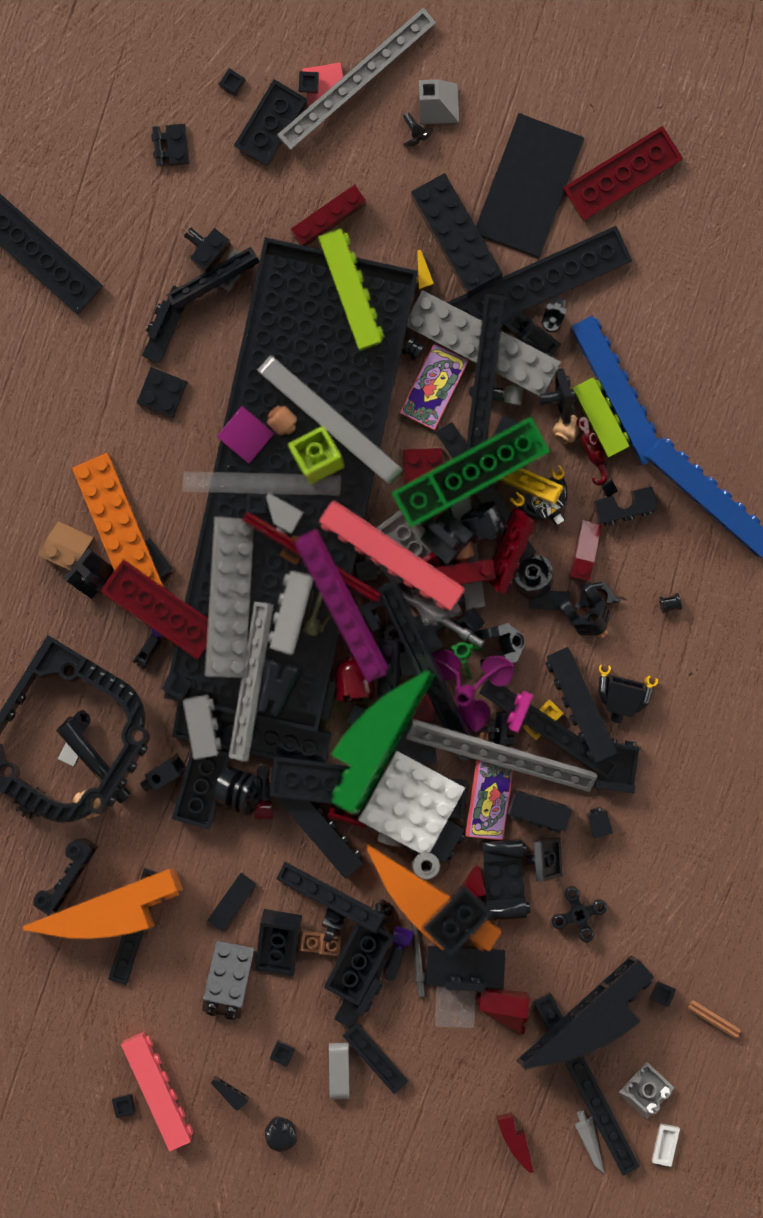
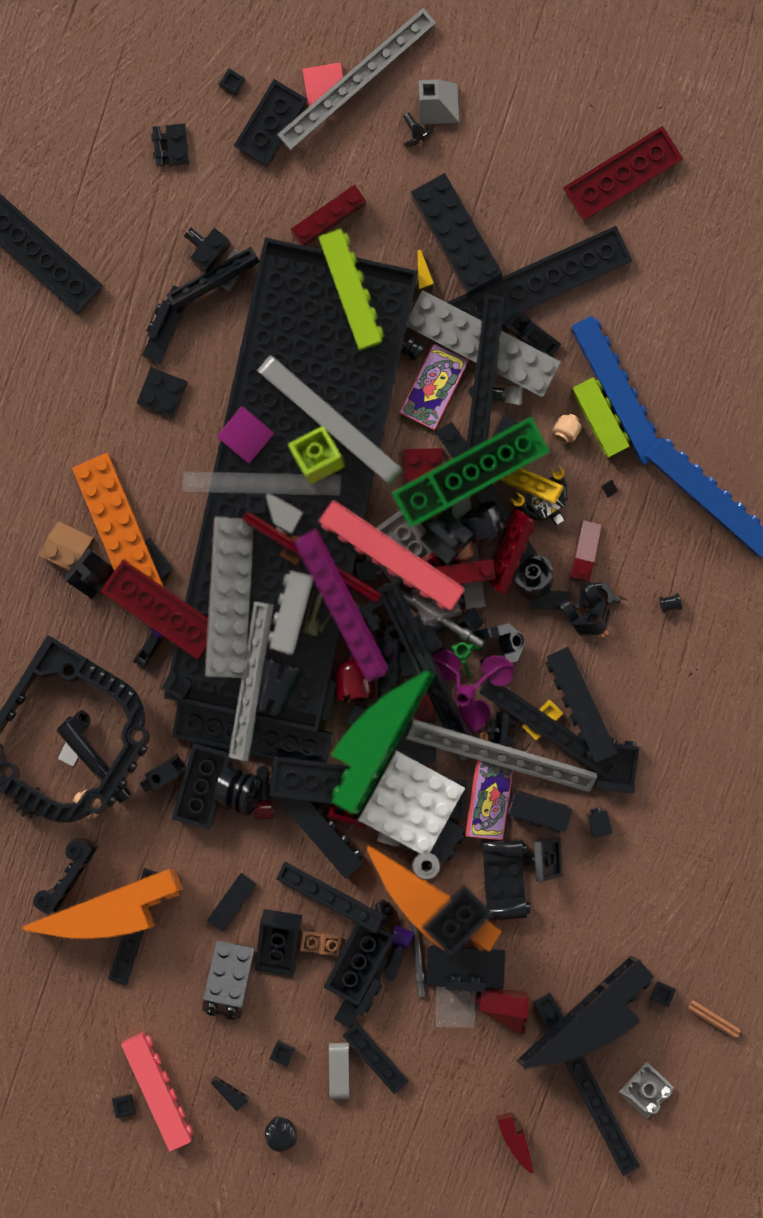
(202, 726): light grey brick -> none
(282, 420): nougat head -> none
(308, 82): black plate -> none
(333, 922): black plate -> none
(475, 882): dark red slope -> none
(516, 717): dark pink plate -> none
(529, 185): black piece -> none
(554, 315): black hips -> none
(562, 396): black plate -> none
(587, 911): black gear -> none
(588, 1135): light grey bar -> none
(593, 449): dark red piece -> none
(623, 695): black torso -> none
(642, 502): black arch -> none
(665, 1144): white tile -> none

